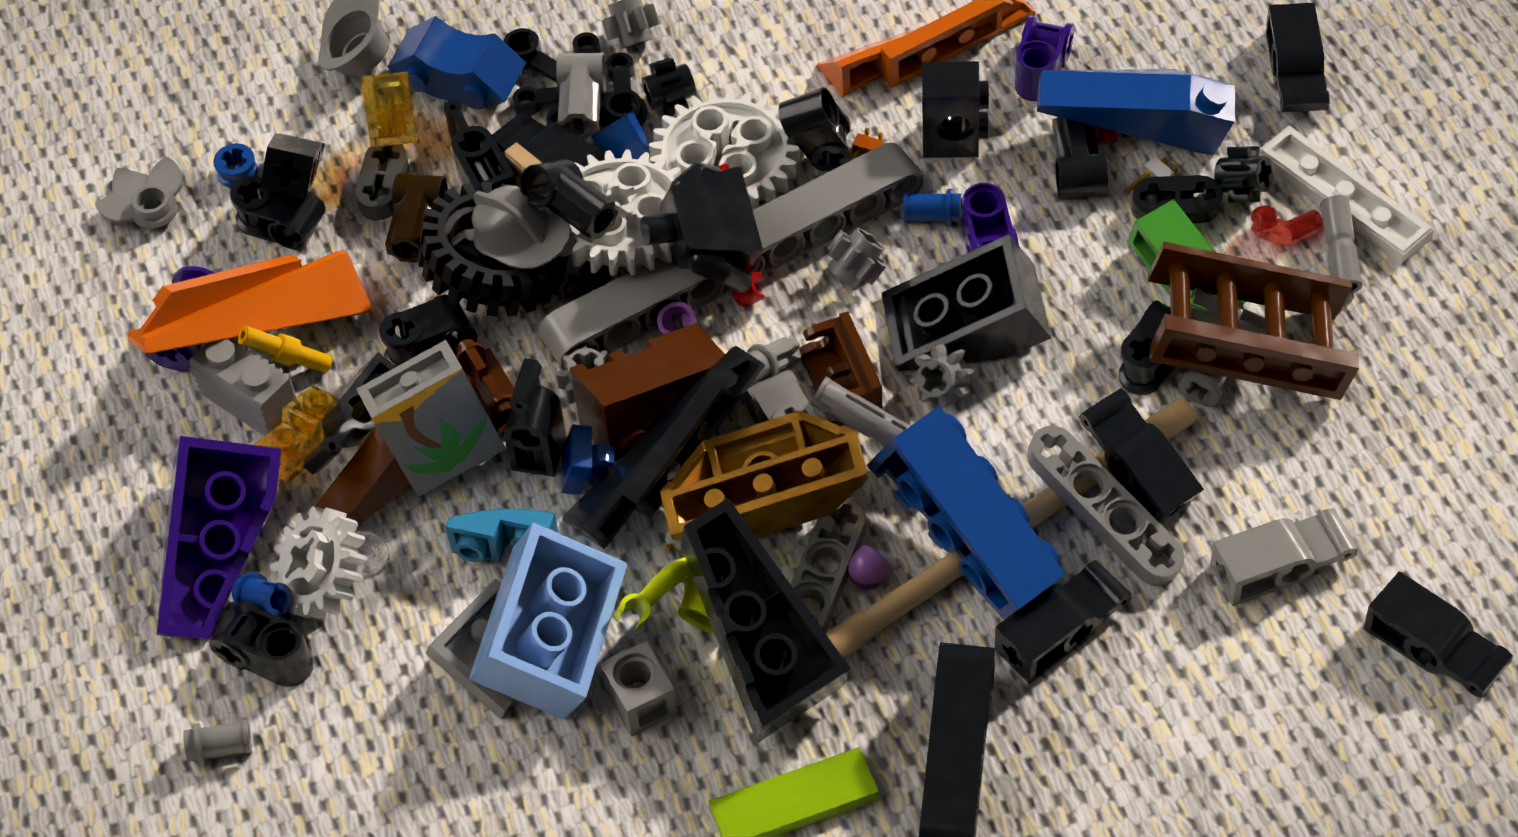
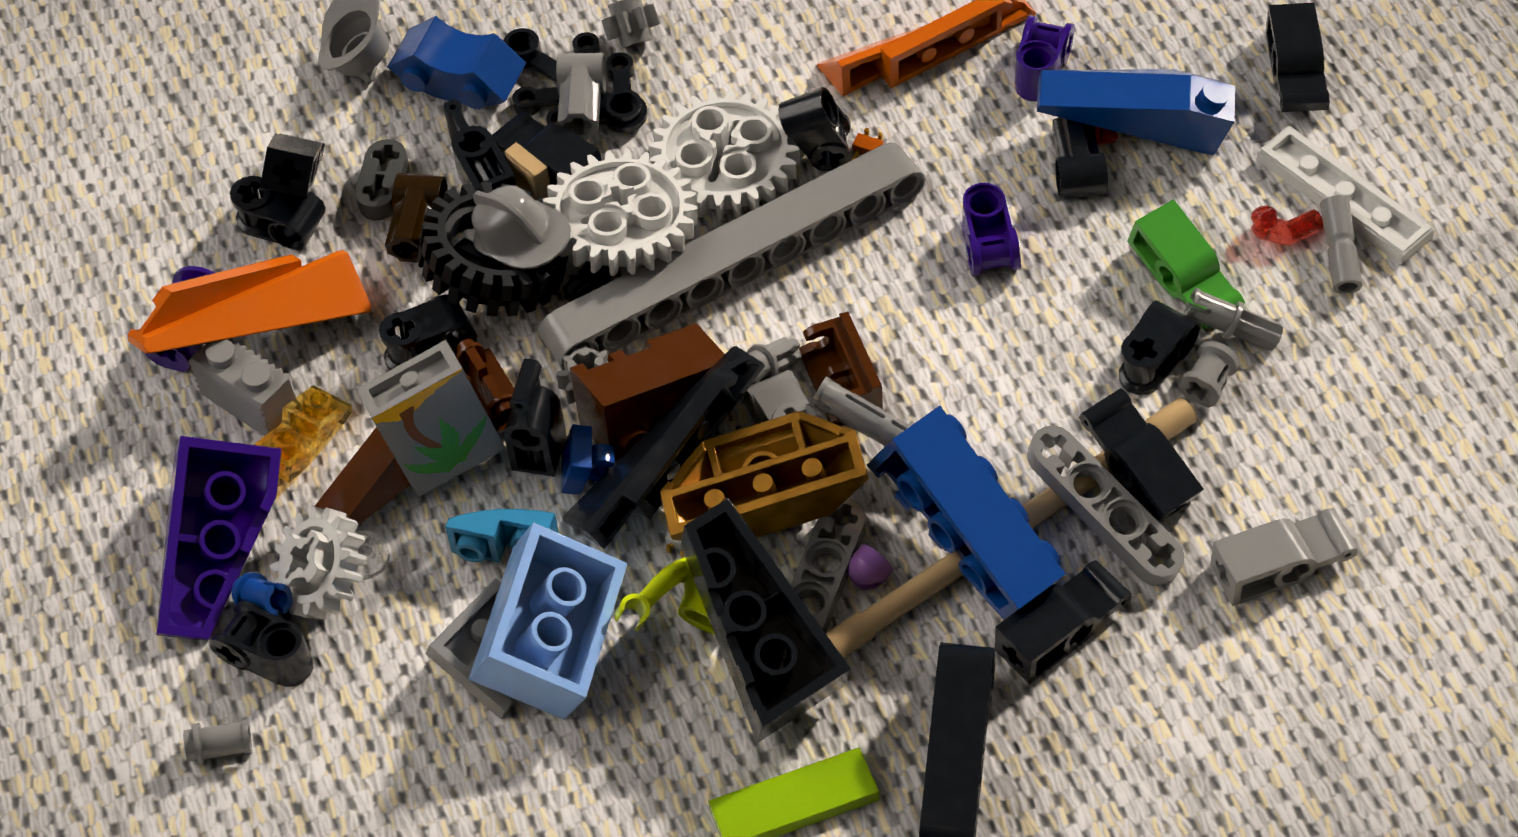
(143, 197): light grey plate -> none
(230, 155): blue bush -> none
(284, 349): yellow bar -> none
(347, 418): black piece -> none
(390, 109): clear yellow slope -> none
(565, 192): black piece -> none
(622, 136): blue tile -> none
(640, 706): light grey brick -> none
(665, 316): medium lavender hinge -> none
(668, 85): black gear -> none
(710, 228): black torso -> none
(856, 257): light grey gear -> none
(933, 207): blue pin -> none
(952, 109): black brick -> none
(955, 375): light grey gear -> none
(973, 303): black slope -> none
(1154, 168): white piece -> none
(1182, 191): black beam -> none
(1244, 174): black gear -> none
(1245, 354): reddish brown fence -> none
(1434, 635): black piece -> none

